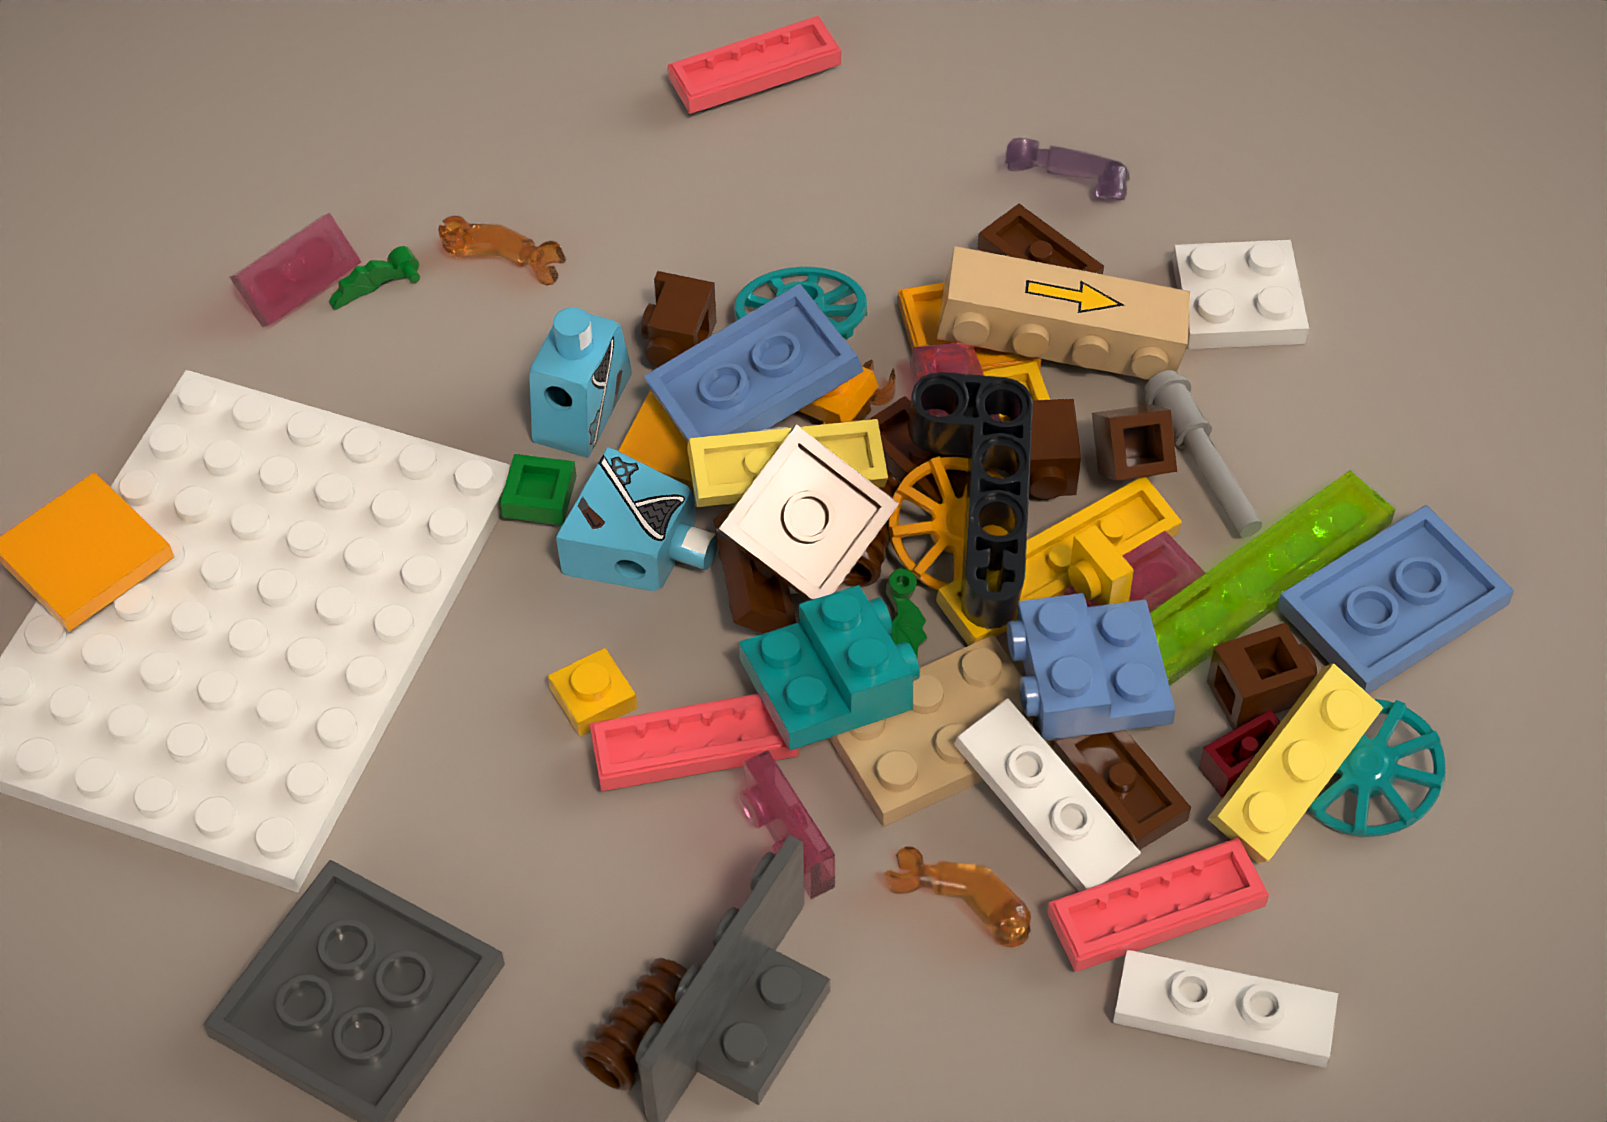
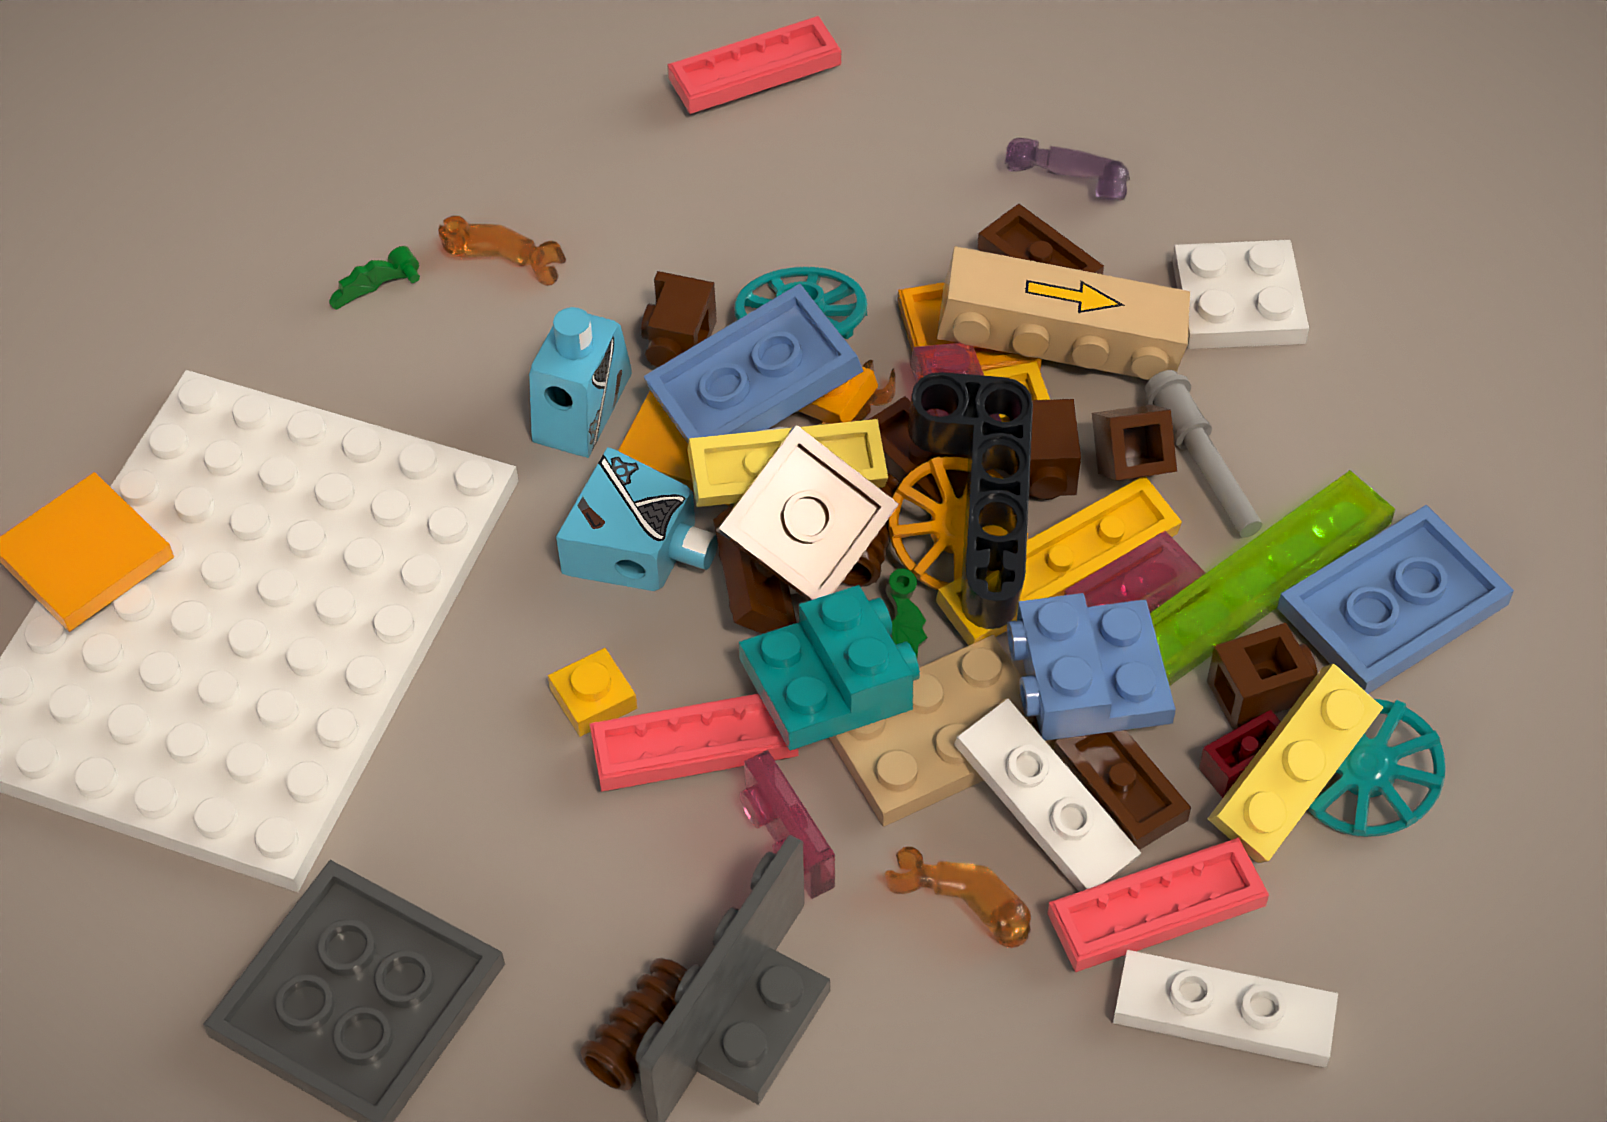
(295, 269): clear pink plate -> none
(538, 489): green plate -> none
(1099, 569): yellow plate -> none

